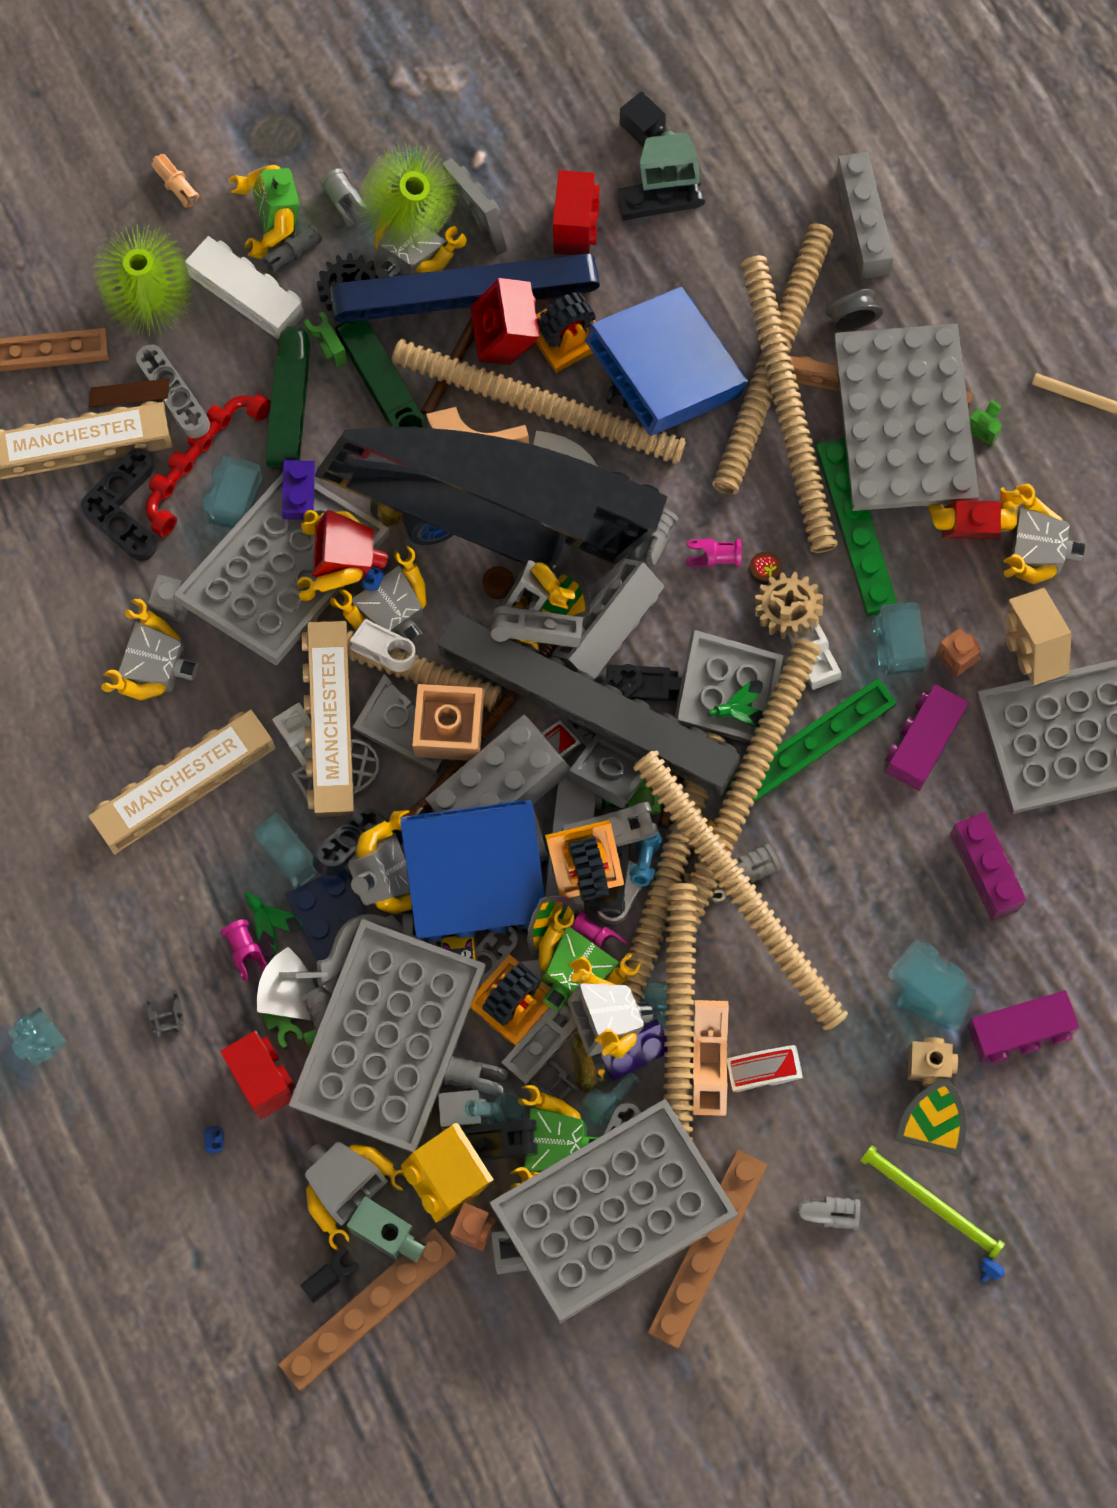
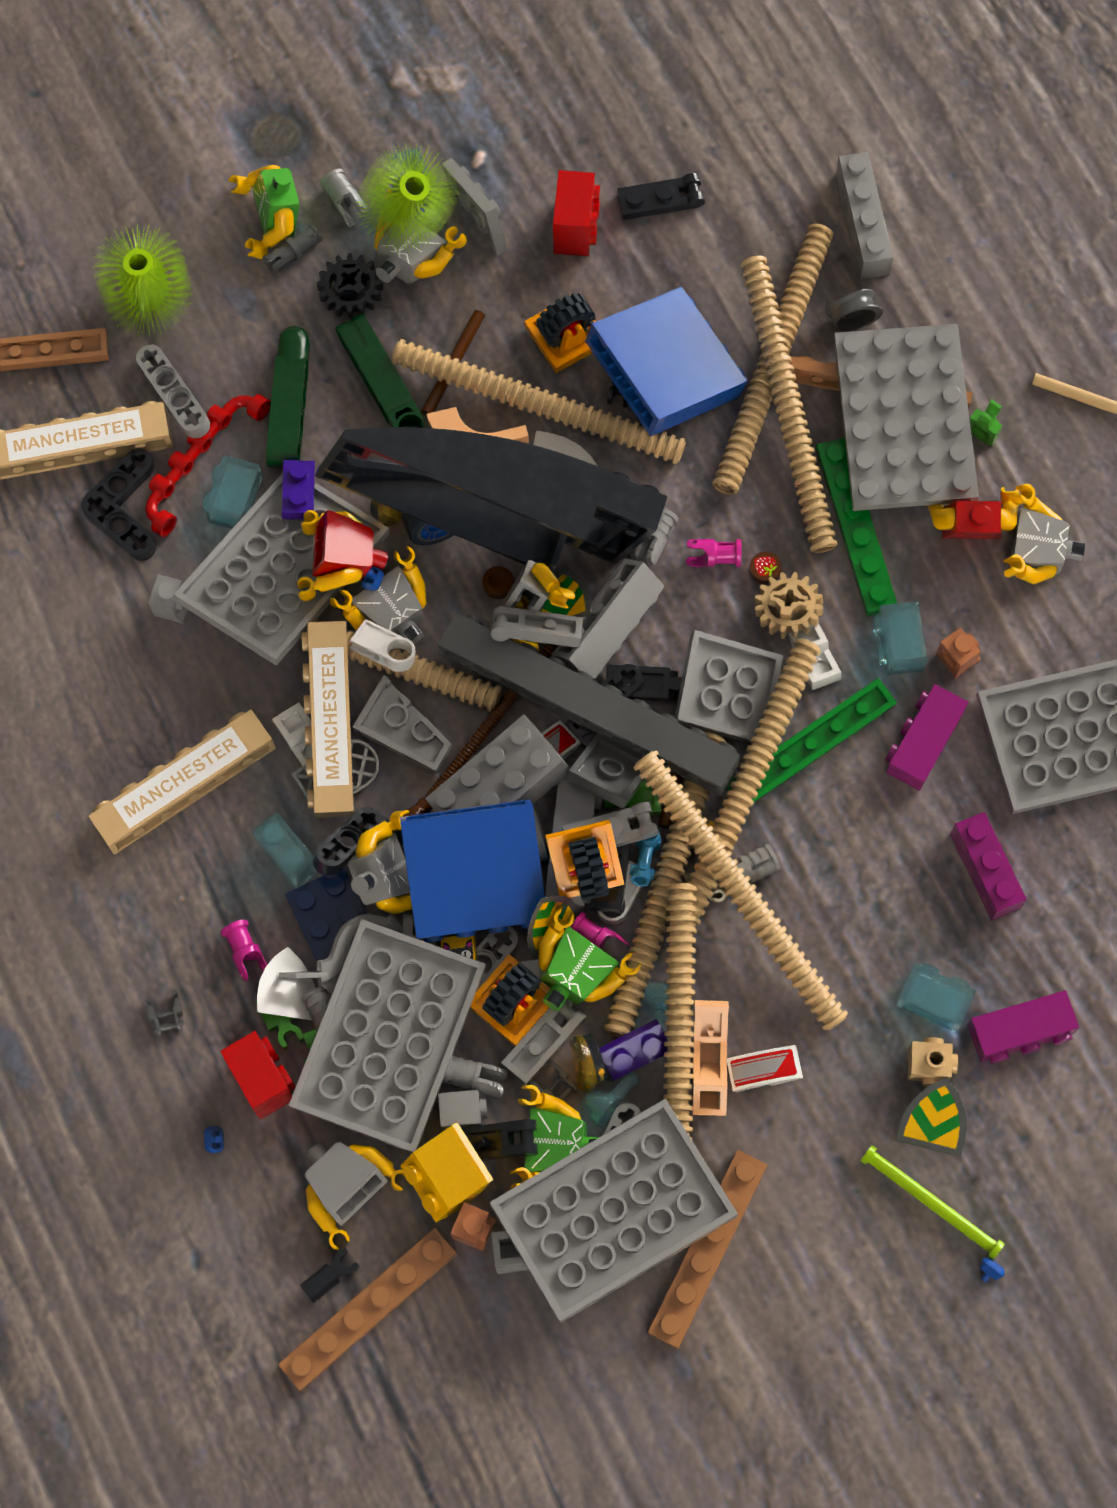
(35, 1037): clear light blue brick -> none
(129, 392): reddish brown sticker -> none
(151, 658): torso -> none
(174, 180): light nougat axle -> none
(244, 287): white brick -> none
(267, 917): green piece -> none
(330, 345): bright green plate -> none
(372, 1223): sand green torso -> none
(448, 722): light nougat brick -> none
(459, 287): dark blue beam -> none
(502, 1109): clear light blue bar -> none
(504, 321): red brick -> none
(605, 1012): torso -> none
(642, 118): black brick -> none
(669, 161): sand green torso -> none
(737, 705): green piece -> none
(831, 1212): light grey hinge -> none
(928, 977): clear light blue brick -> none
(1038, 636): tan brick -> none

